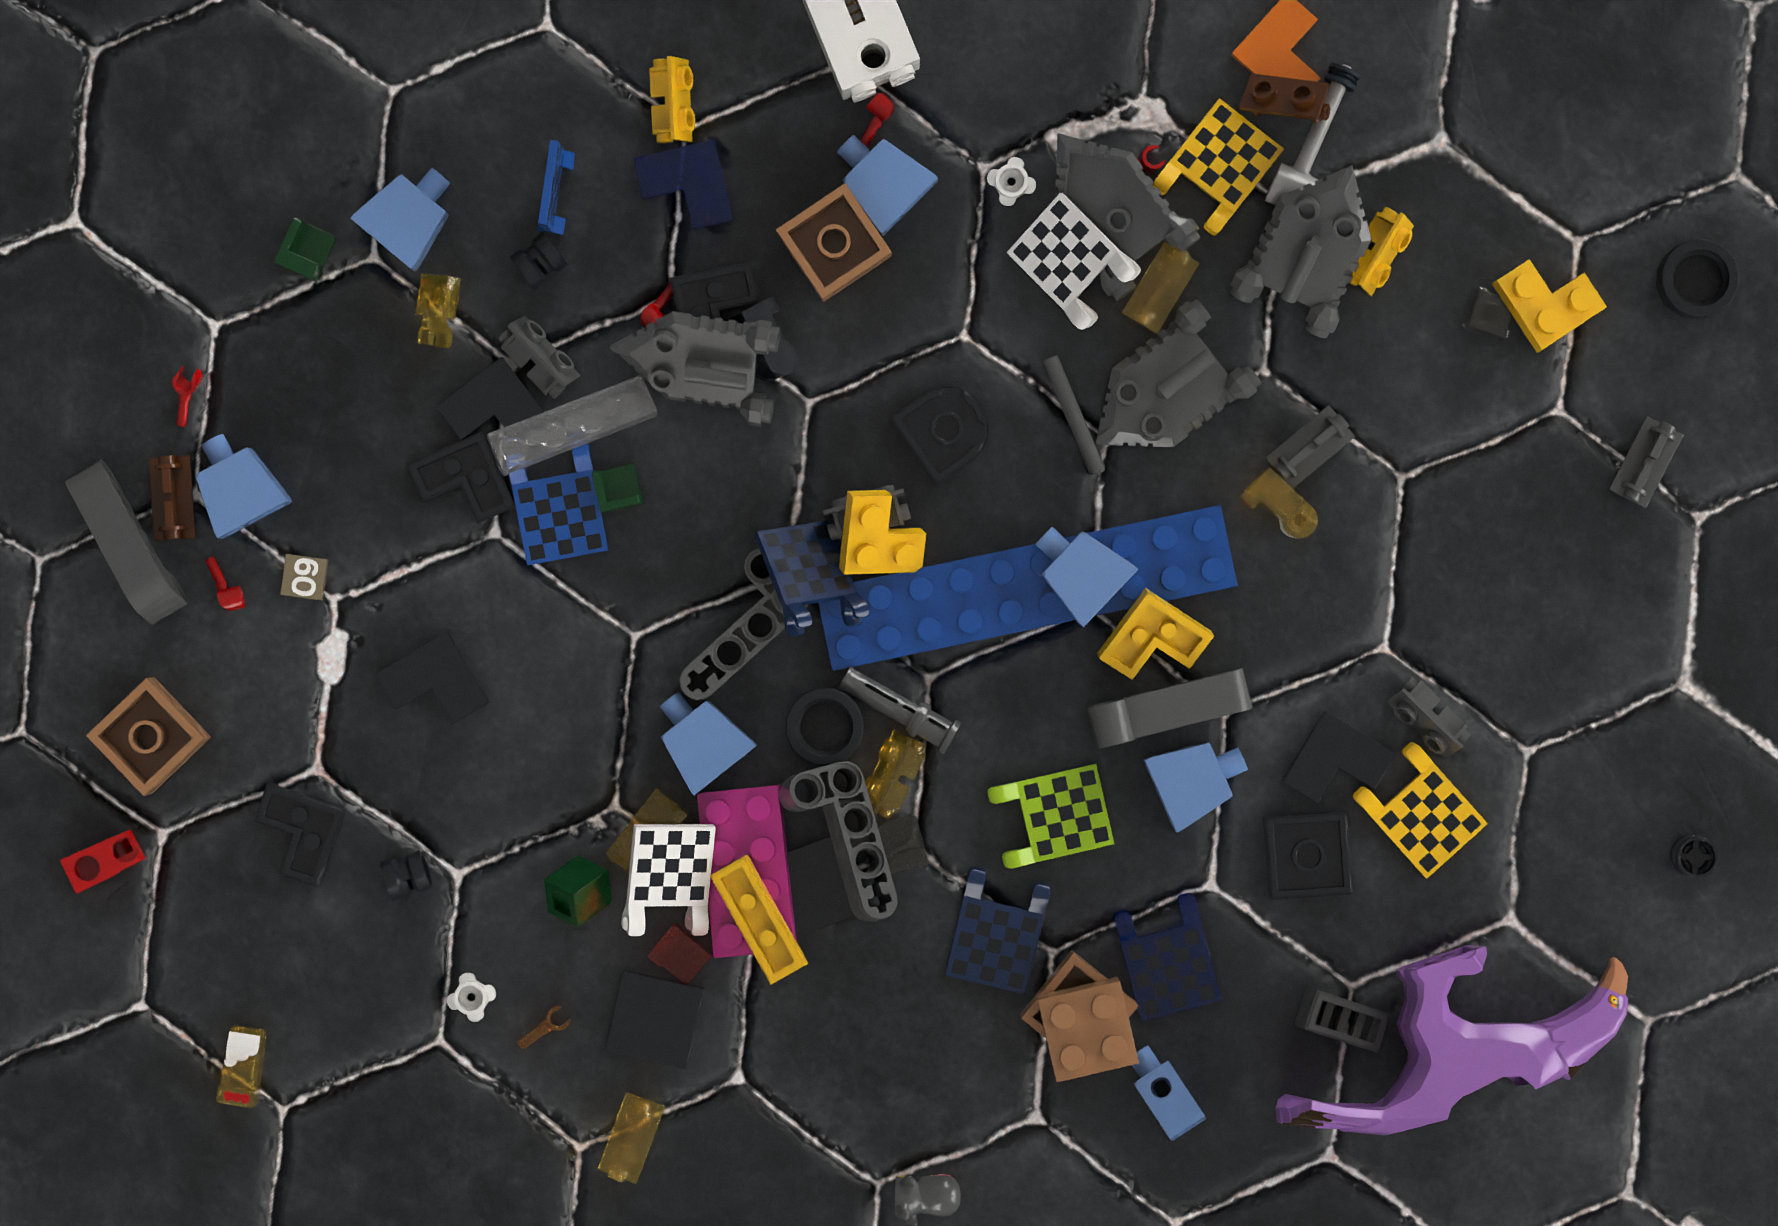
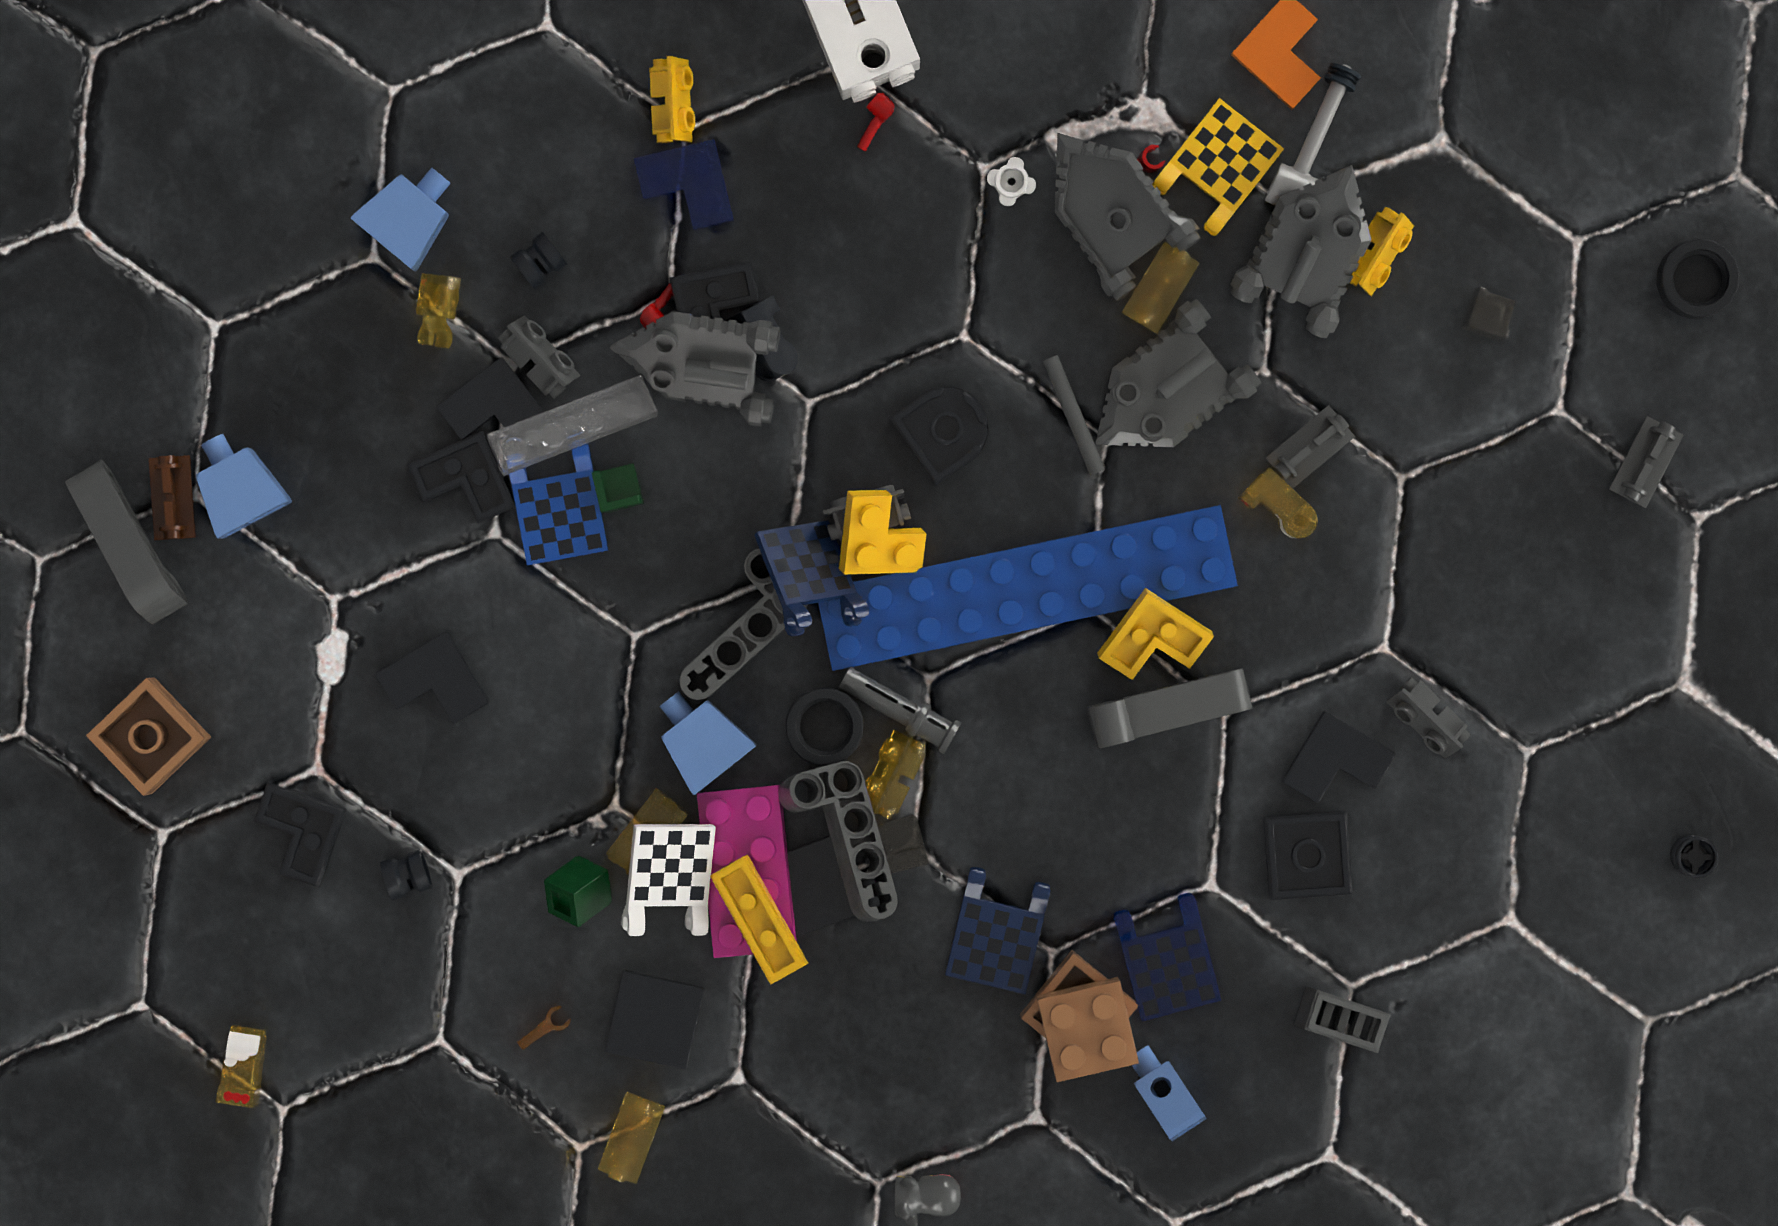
(102, 861): red leg -> none
(185, 389): red hand -> none
(229, 598): red hand -> none
(304, 577): dark tan tile -> none
(305, 249): dark green panel -> none
(460, 1001): white plate -> none
(557, 159): blue flag -> none
(680, 953): clear red panel -> none
(834, 242): medium nougat brick -> none
(884, 181): medium blue torso -> none
(1060, 813): lime flag -> none
(1066, 254): white flag -> none
(1083, 572): medium blue torso -> none
(1193, 780): medium blue torso -> none
(1286, 97): reddish brown hinge -> none
(1427, 817): yellow flag -> none
(1458, 1056): medium lavender animal -> none
(1545, 314): yellow plate -> none

